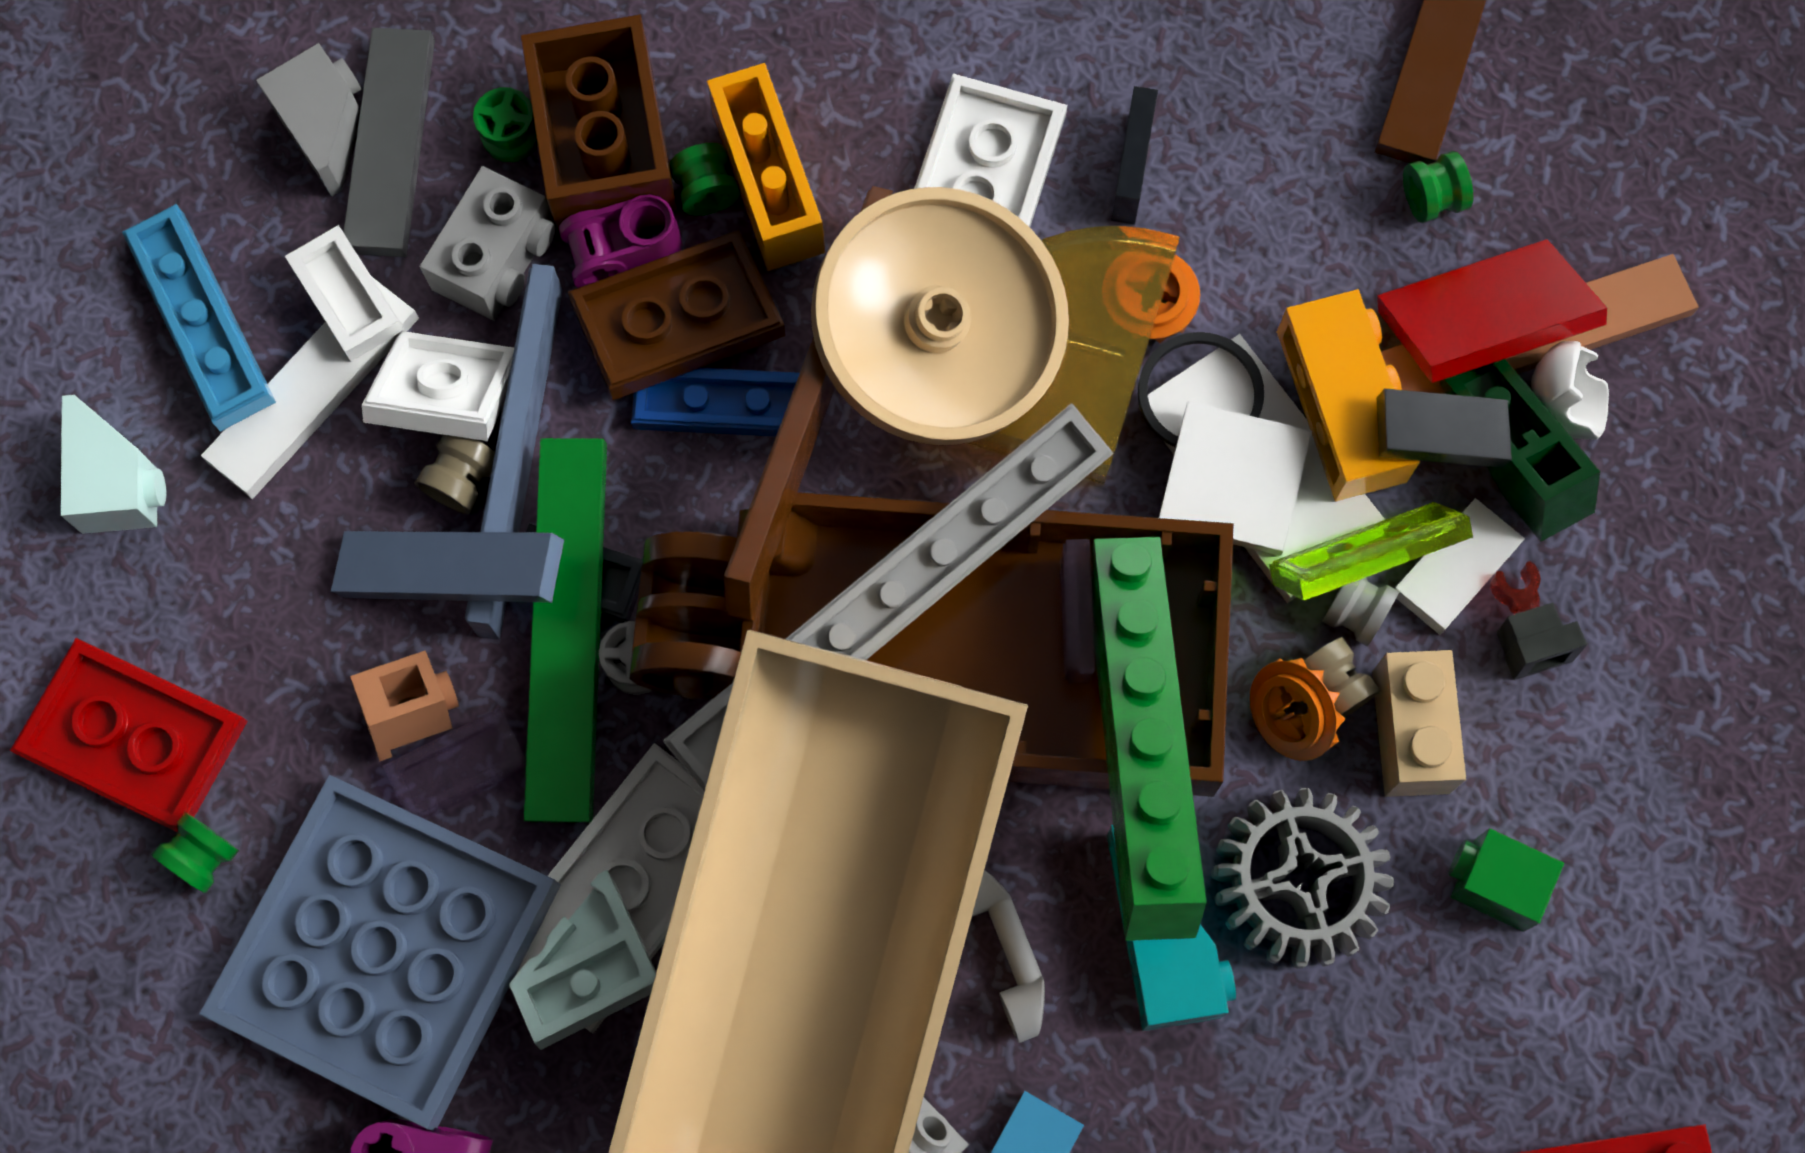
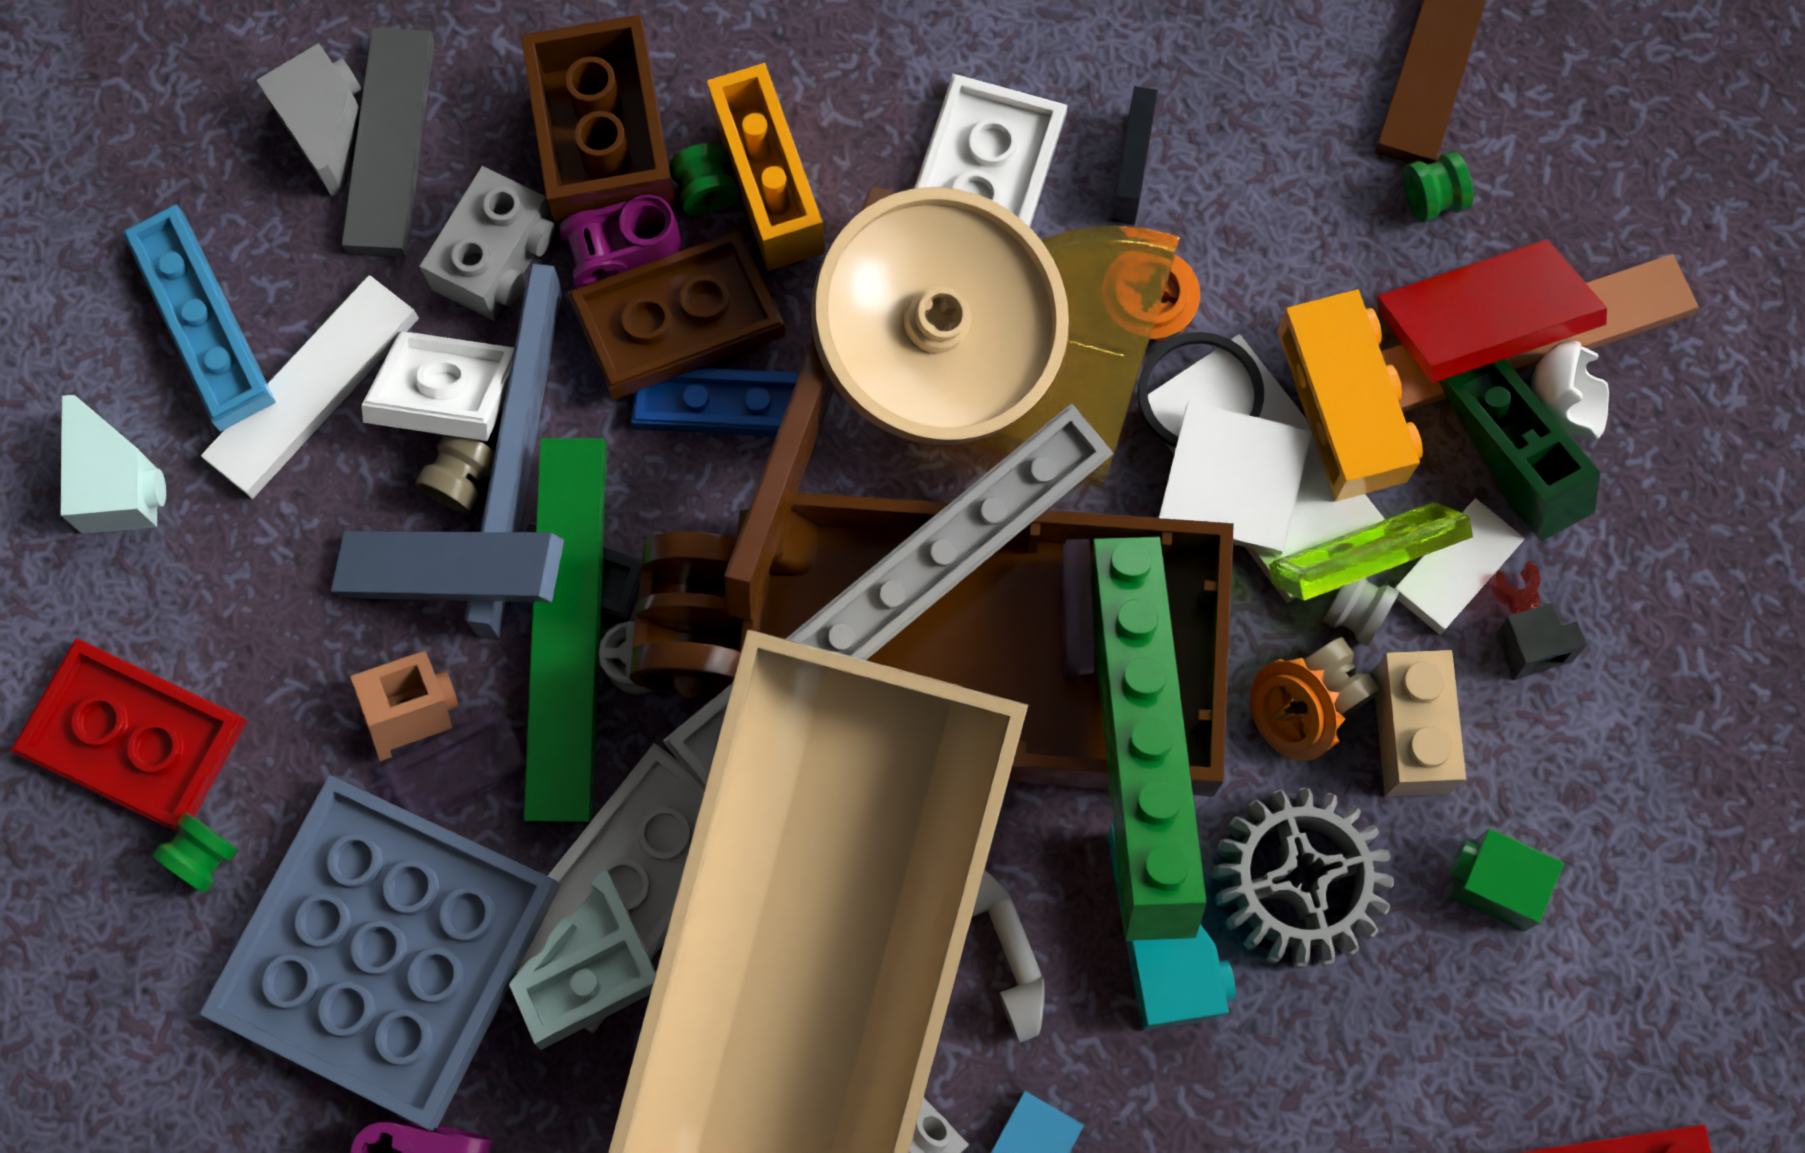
(344, 293): white tile -> none
(499, 111): green wheel -> none
(1443, 428): black tile -> none

